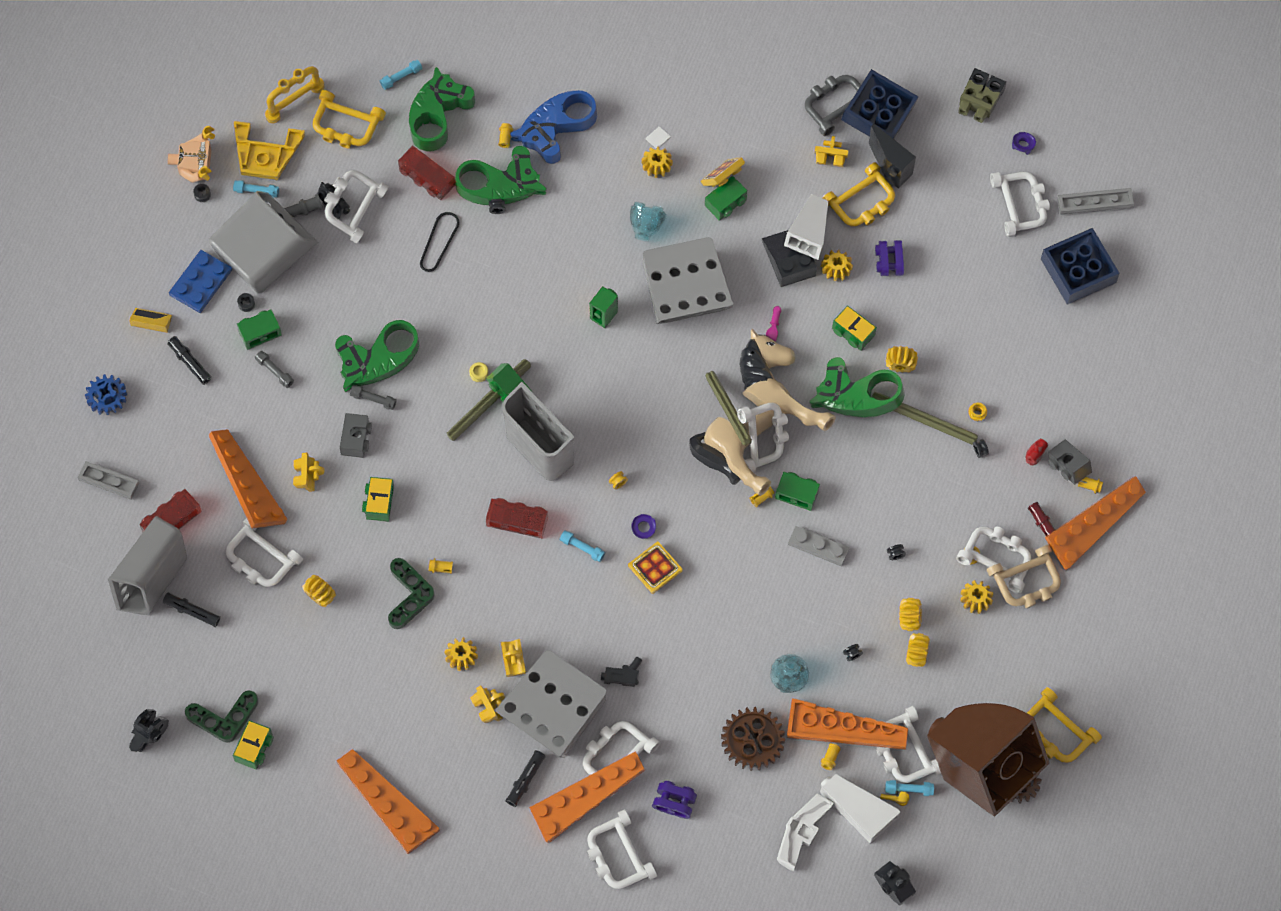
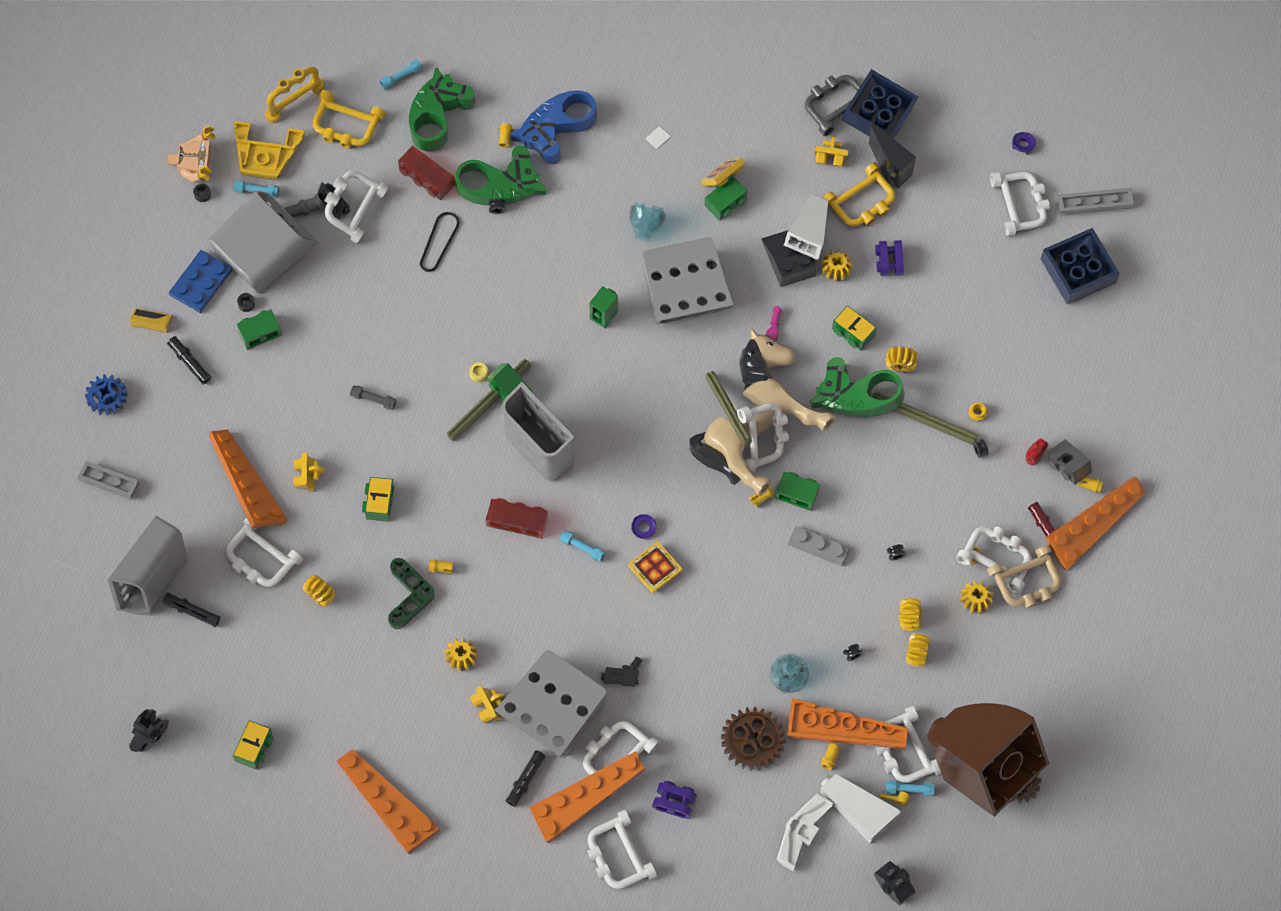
(176, 511): clear red brick -> none
(227, 723): dark green beam -> none
(284, 378): dark grey bar -> none
(354, 425): dark grey brick -> none
(378, 363): green animal -> none
(513, 658): yellow hips -> none
(618, 480): yellow bush -> none
(657, 161): yellow gear -> none
(981, 101): olive hips -> none
(1051, 749): yellow bar -> none

